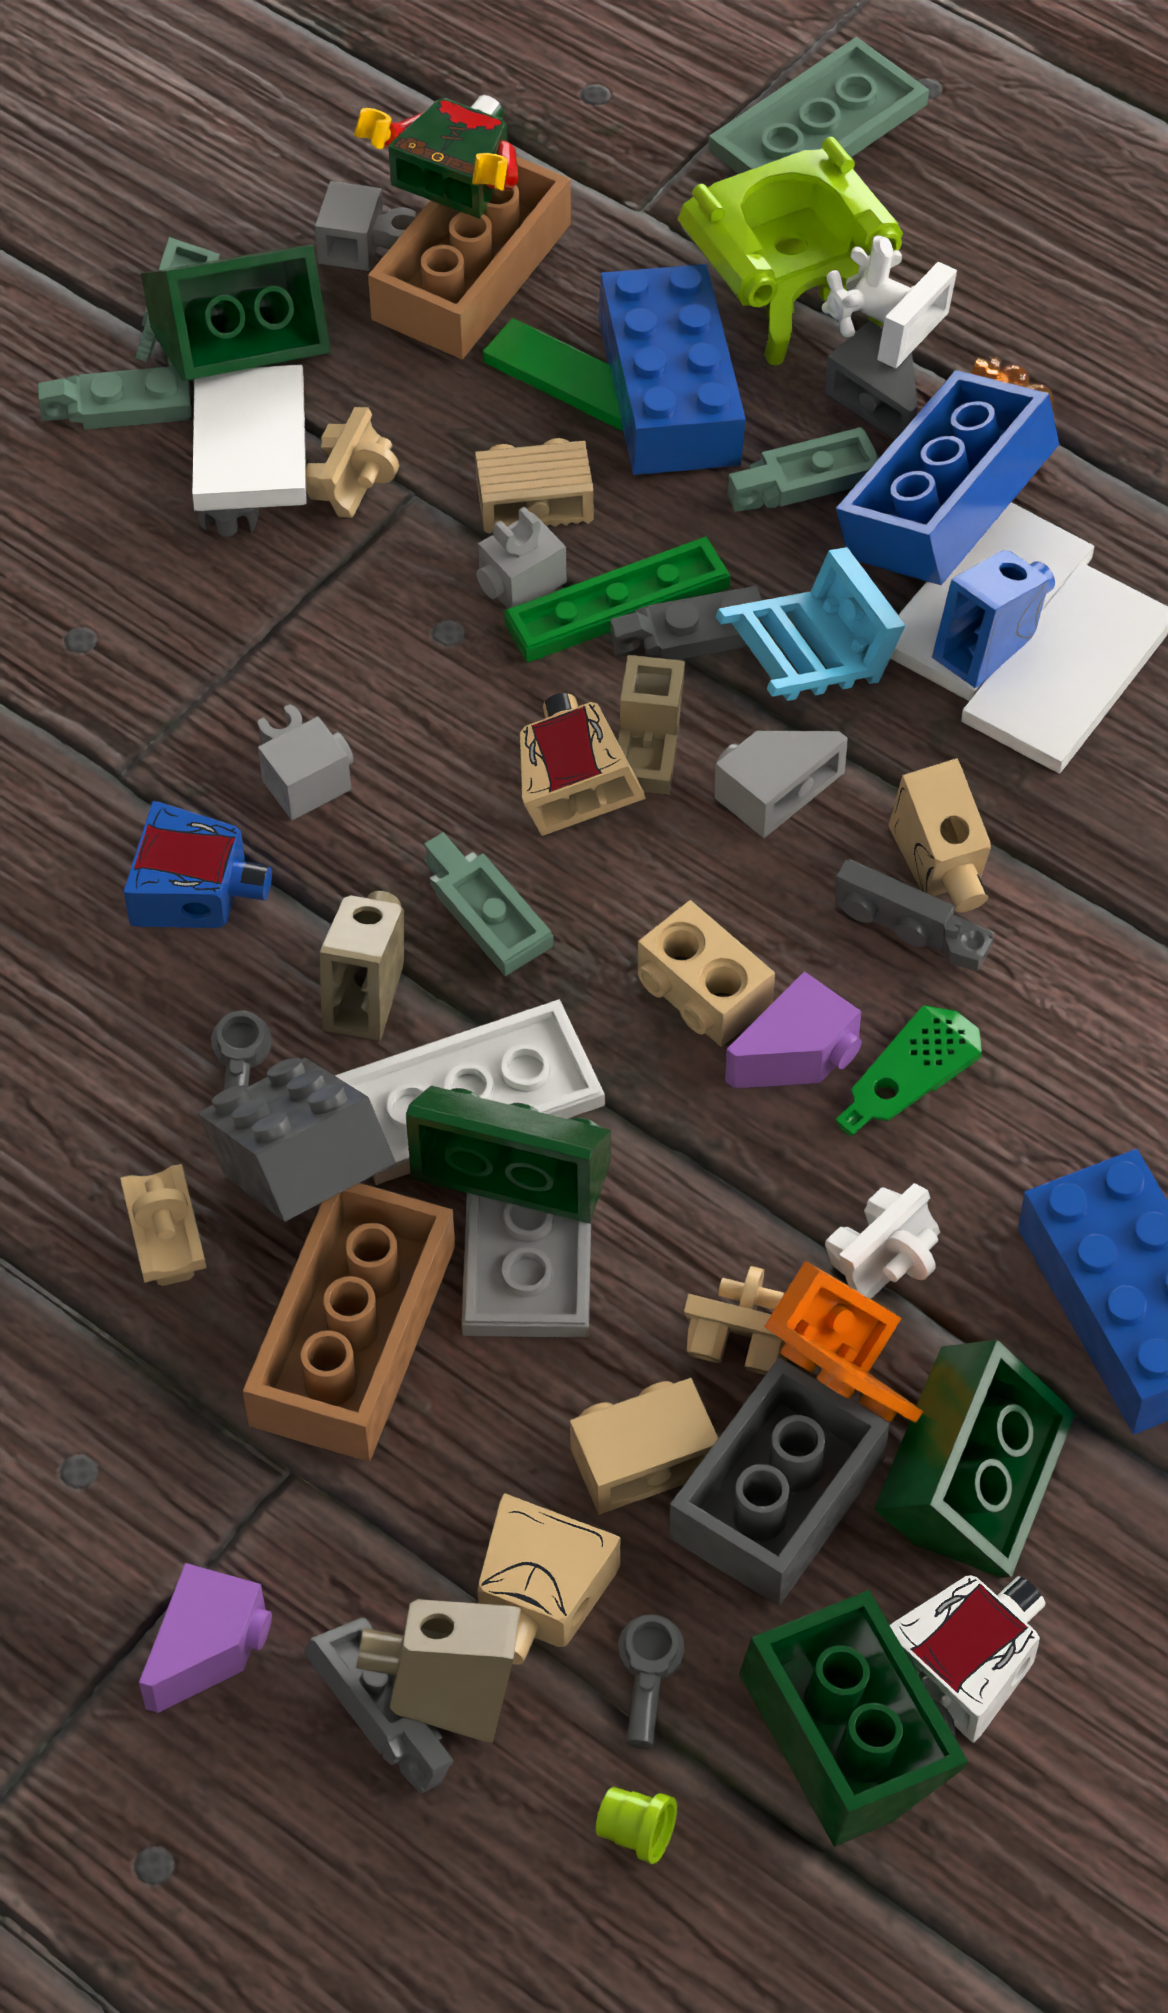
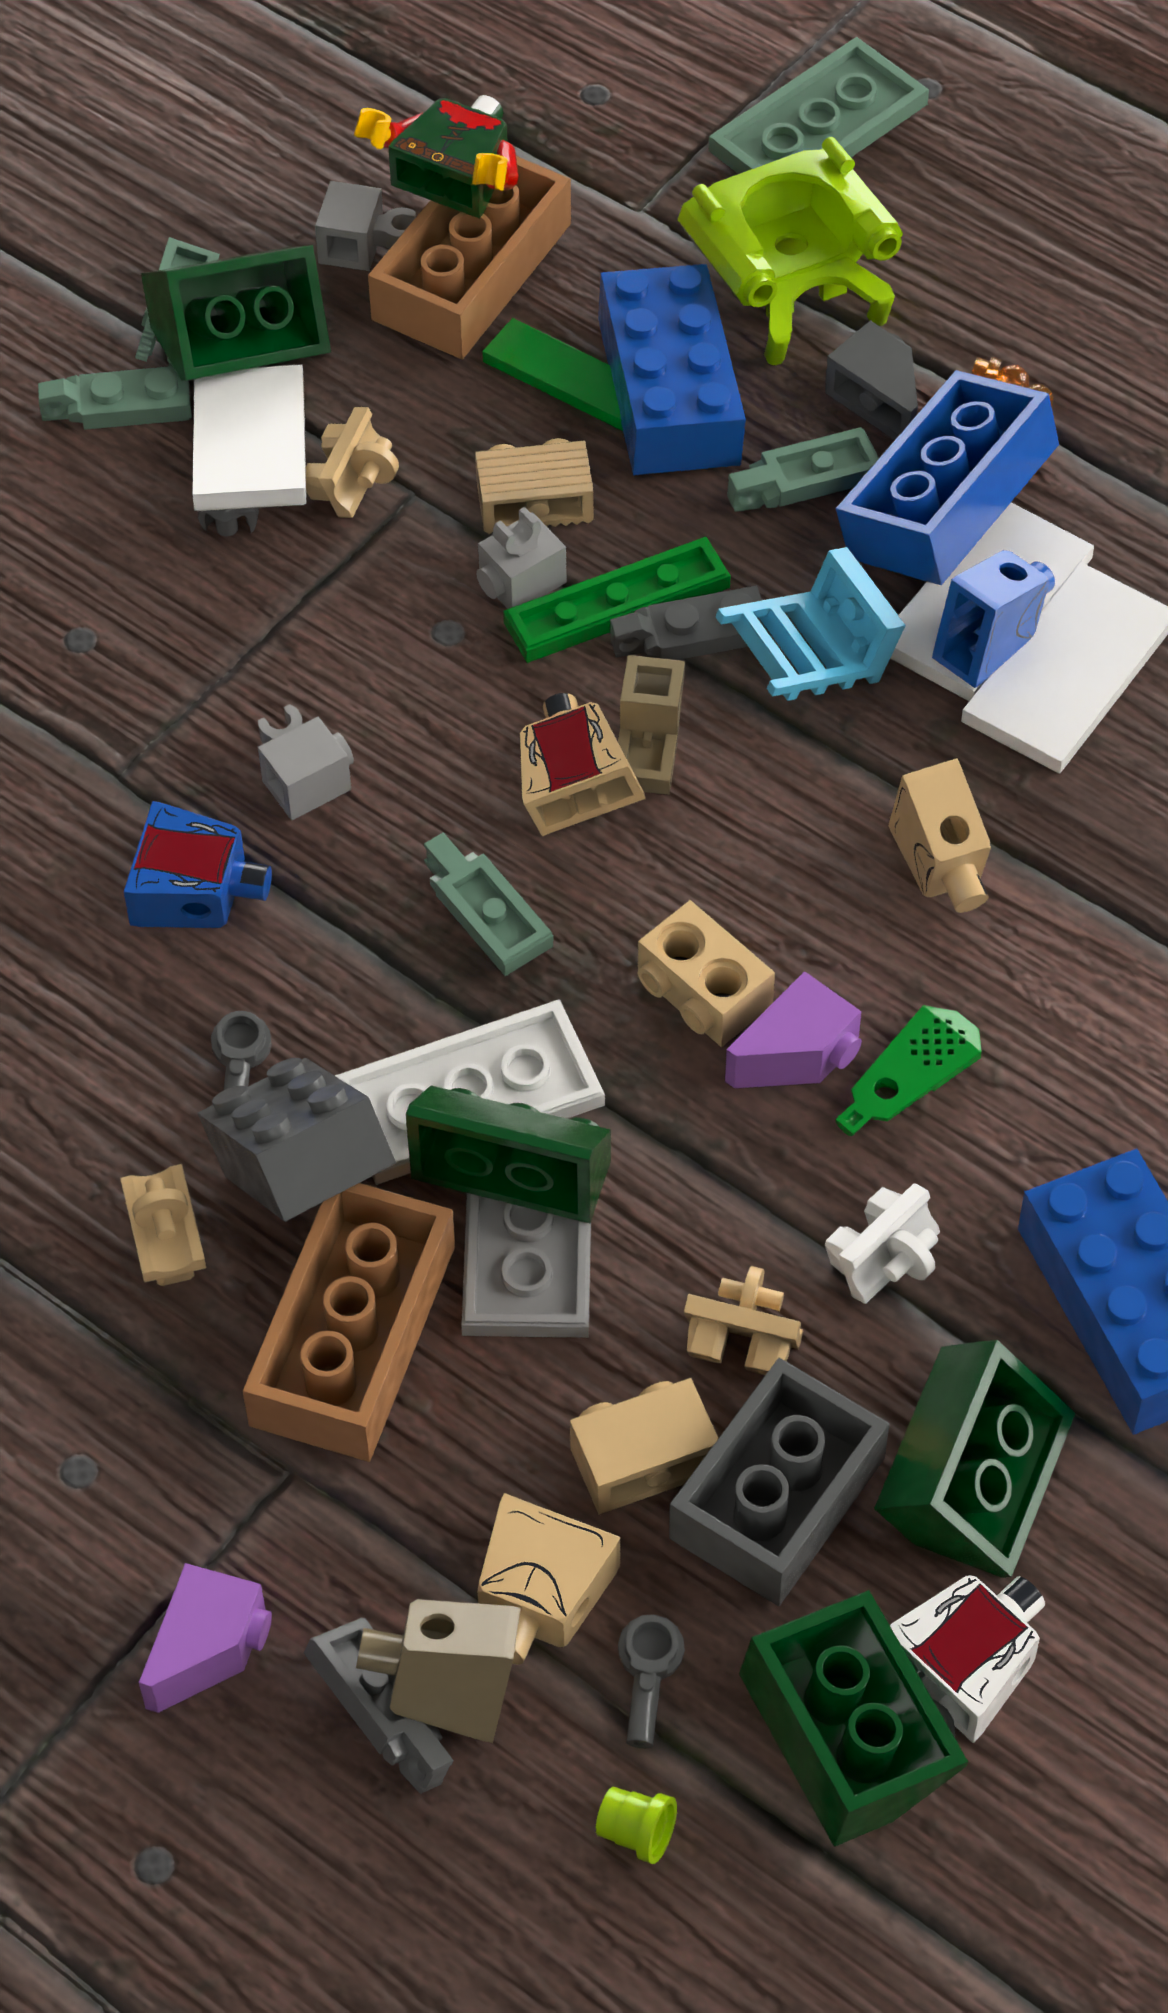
(362, 935): dark tan torso -> none
(777, 774): light grey slope -> none
(842, 1334): orange bracket -> none
(905, 311): white piece -> none
(911, 914): dark grey hinge -> none

